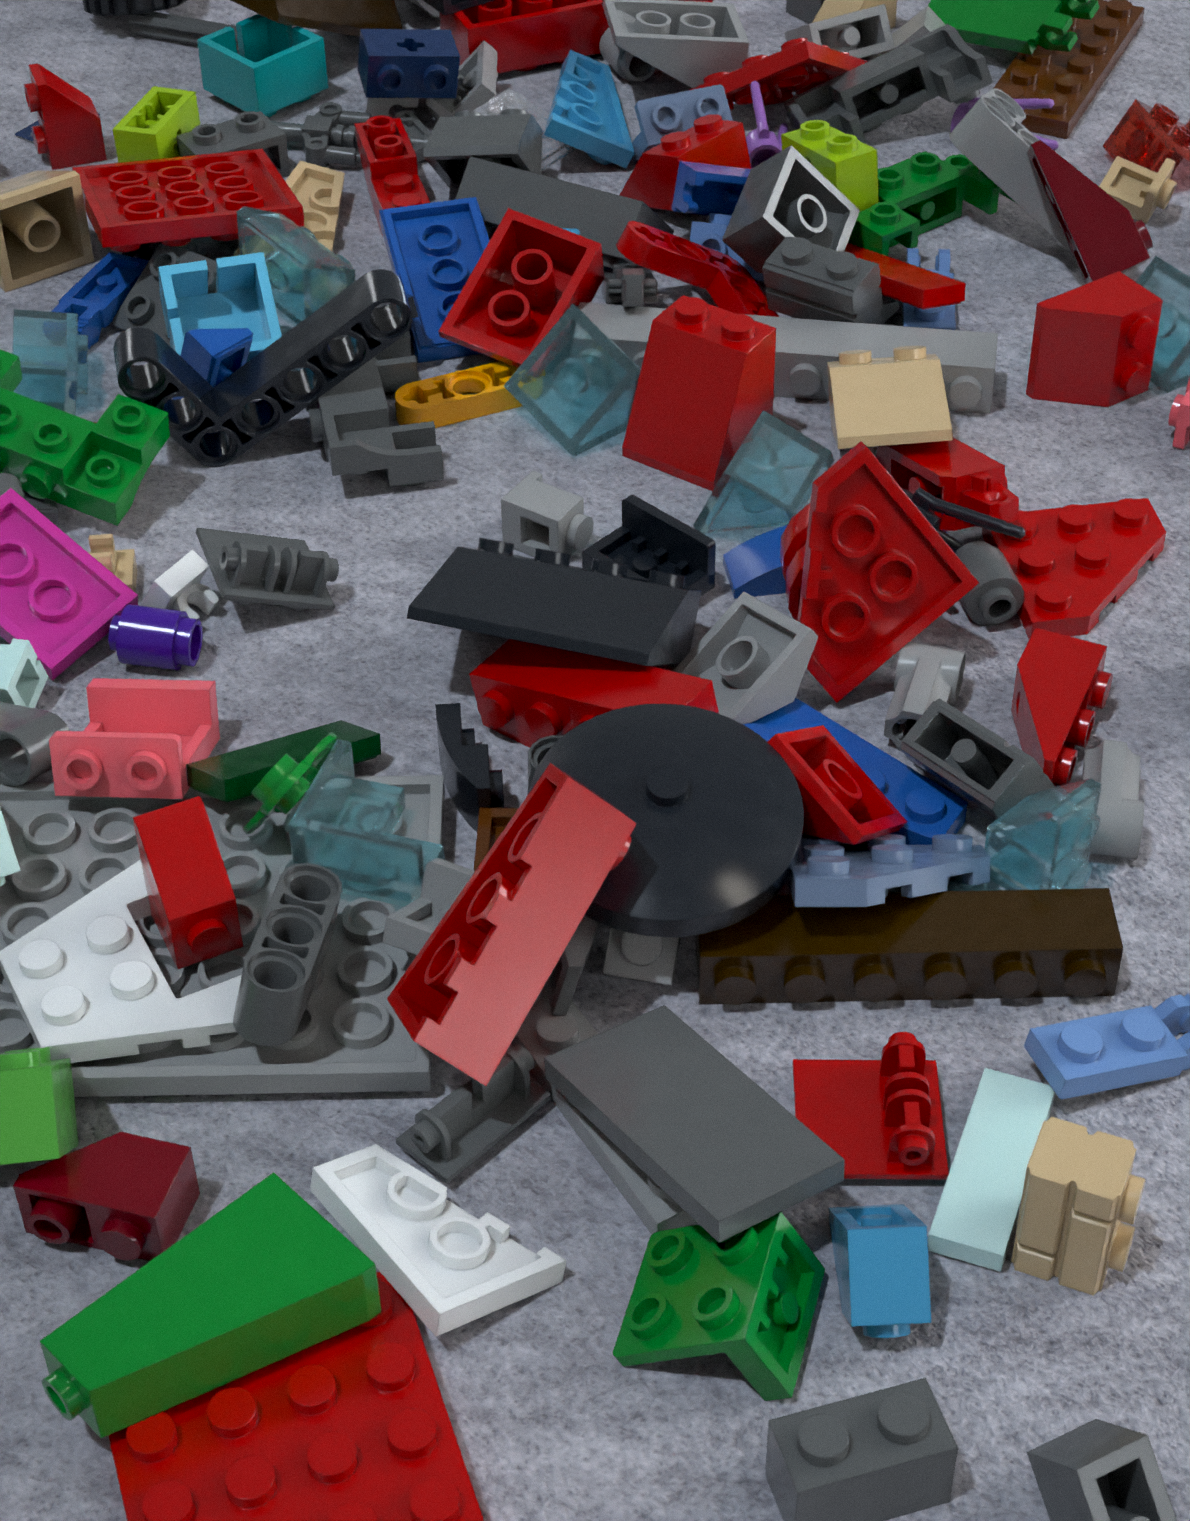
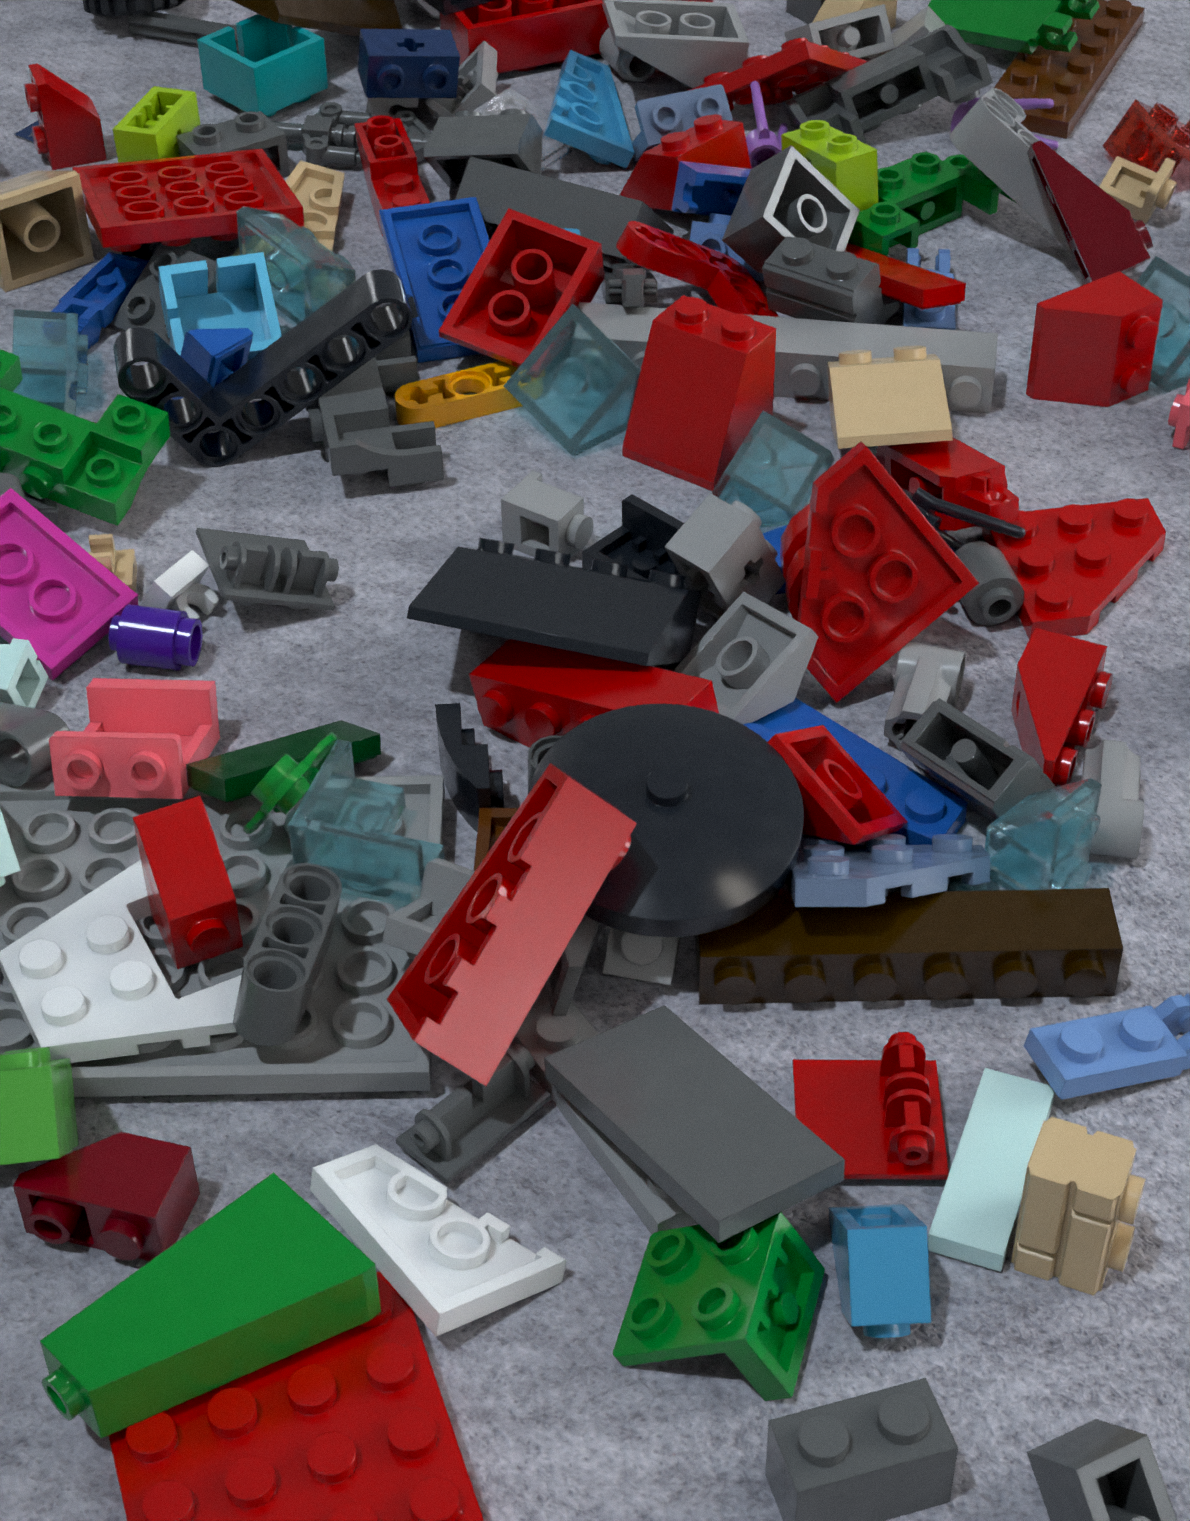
(725, 555): none -> light grey brick

